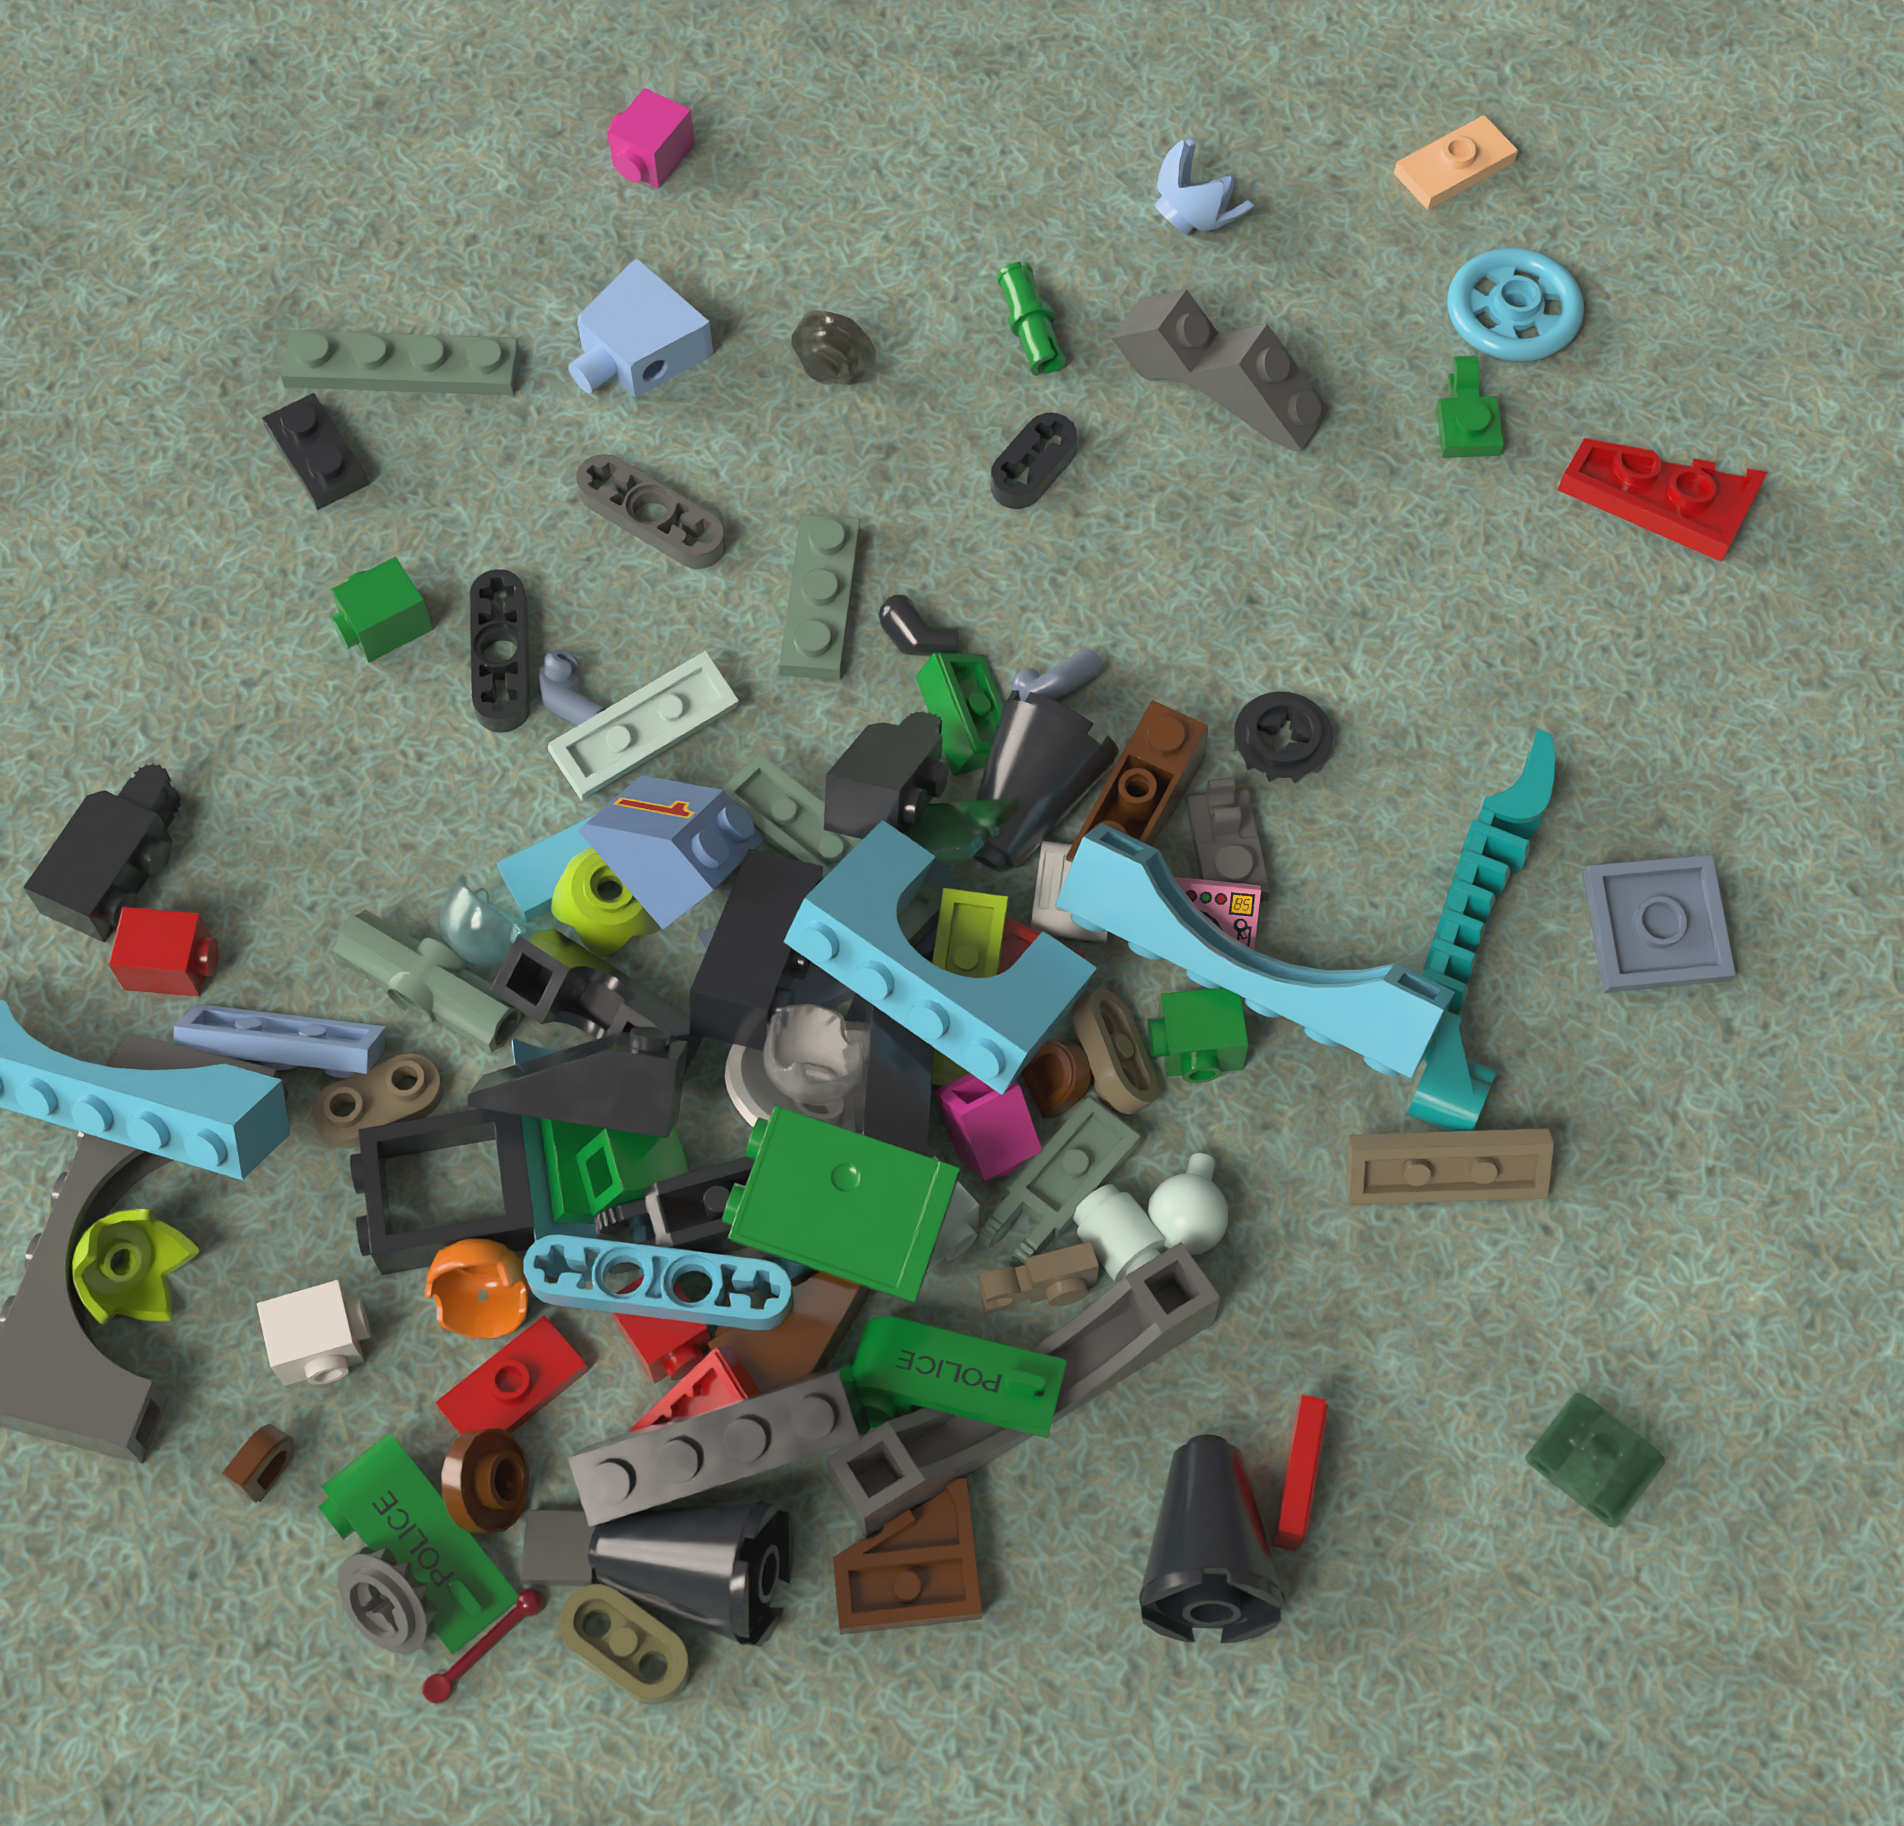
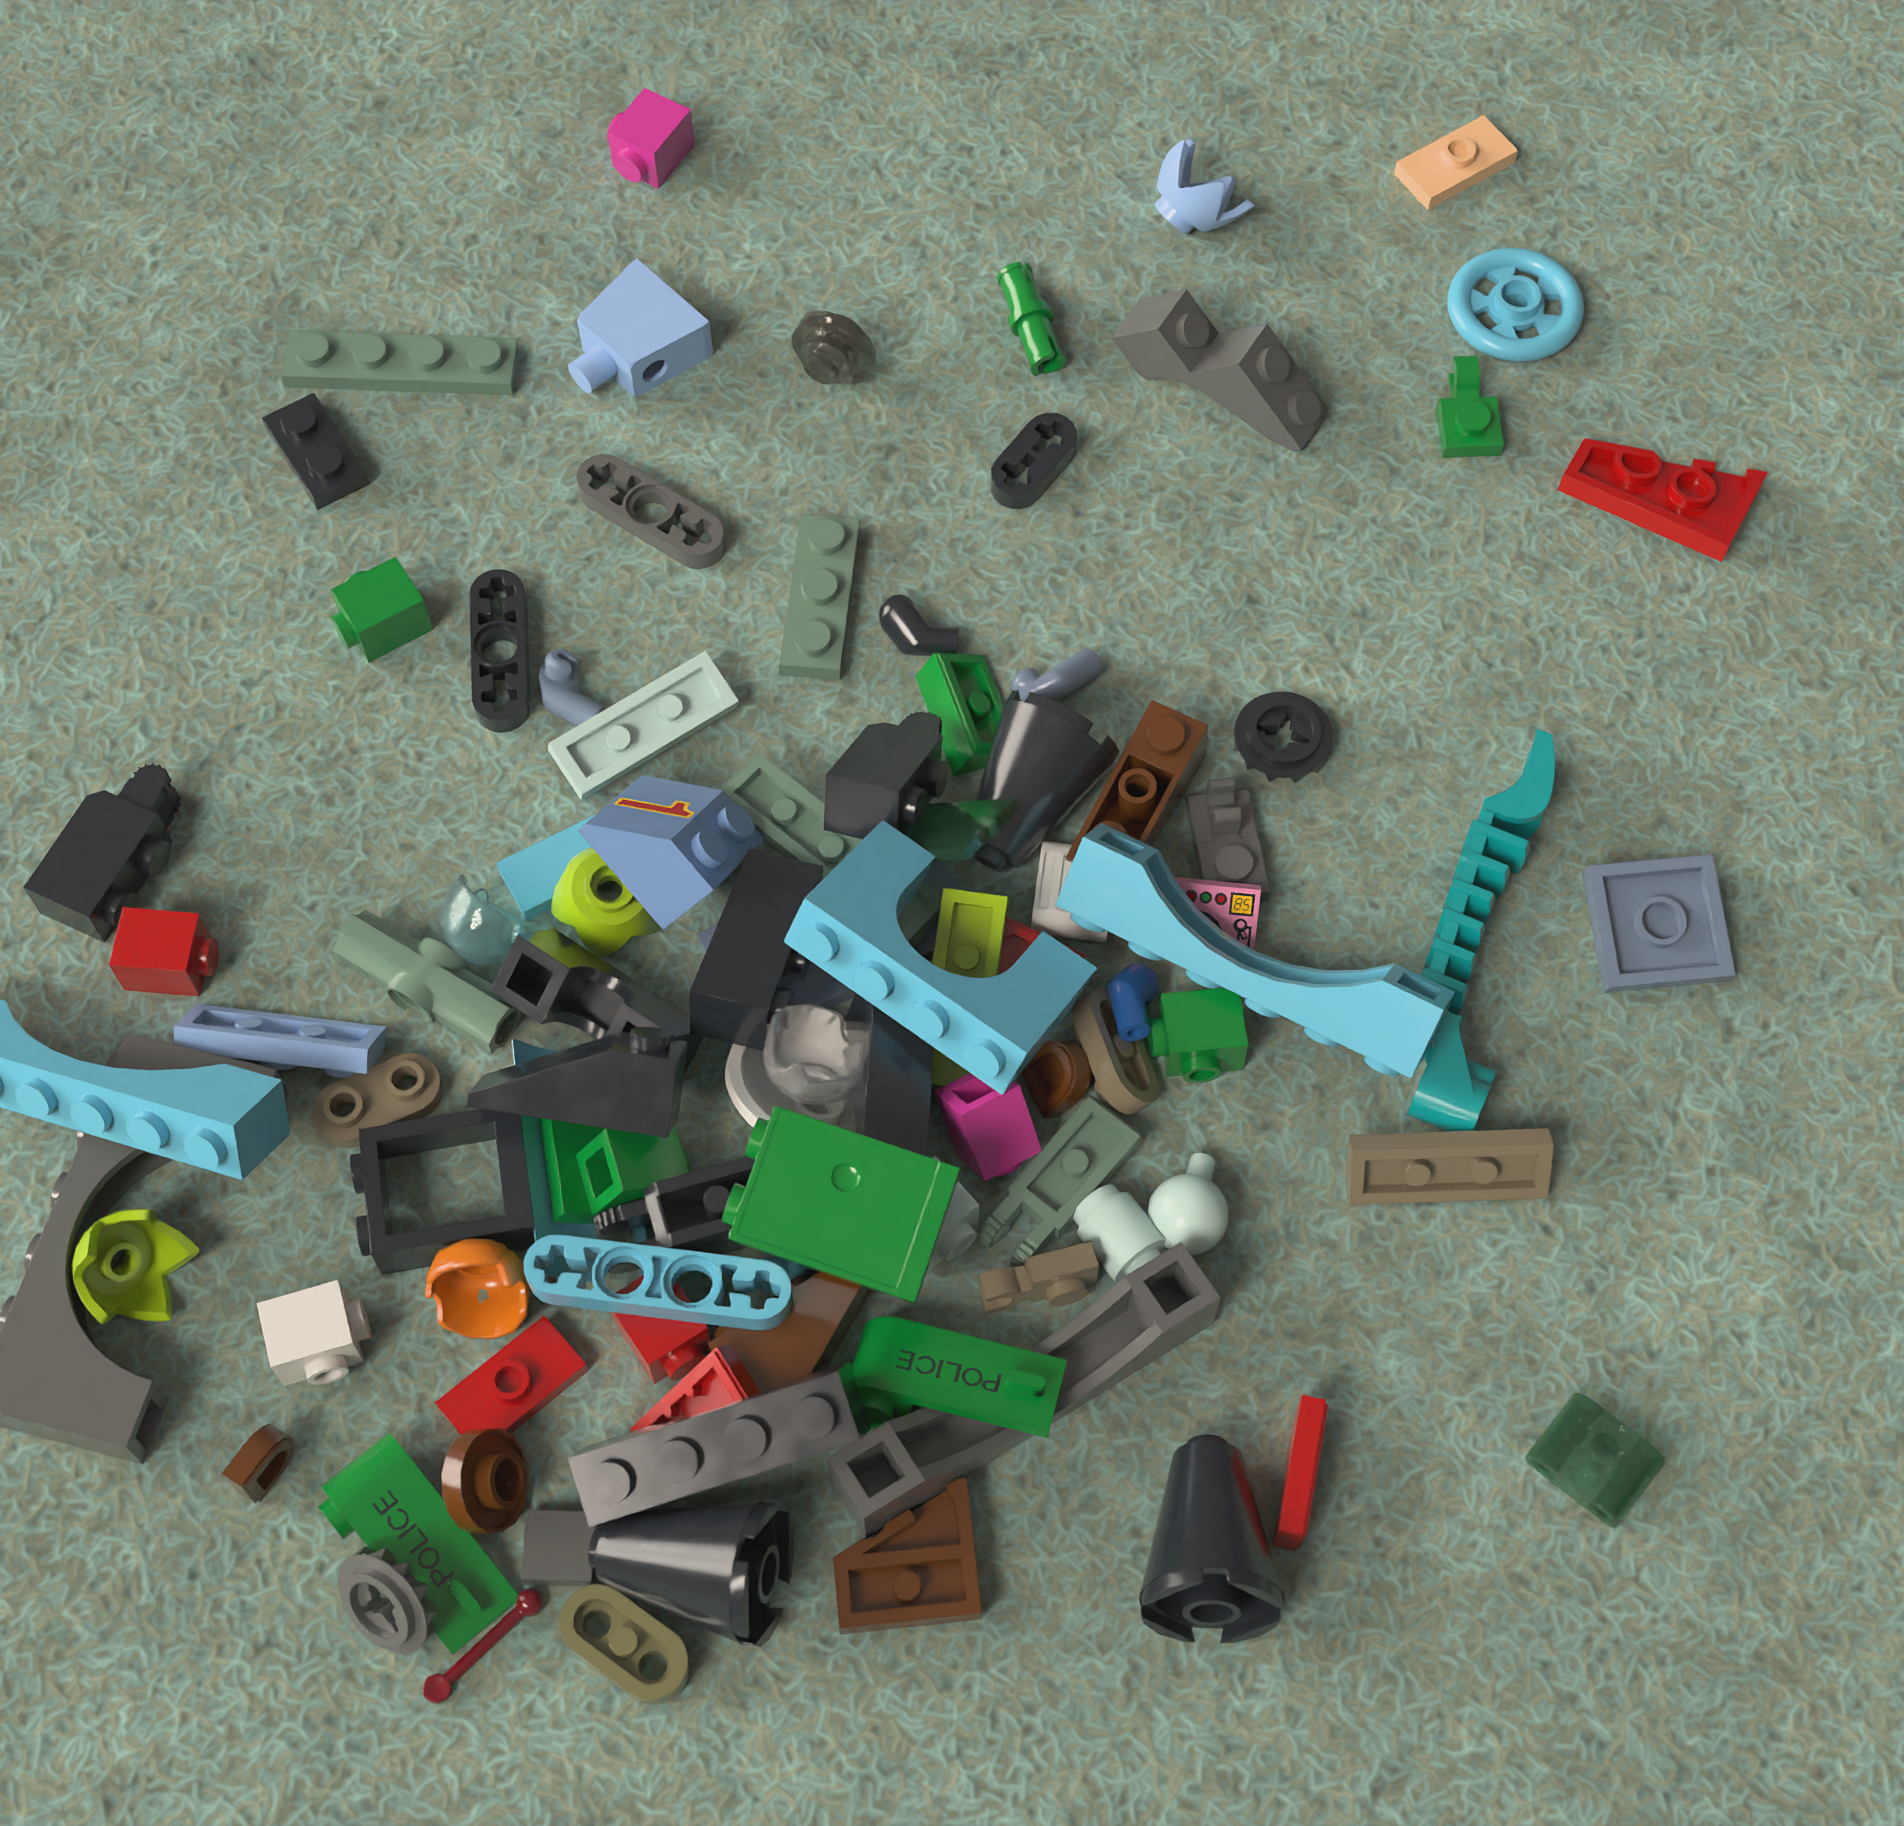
(1129, 994): none -> blue arm

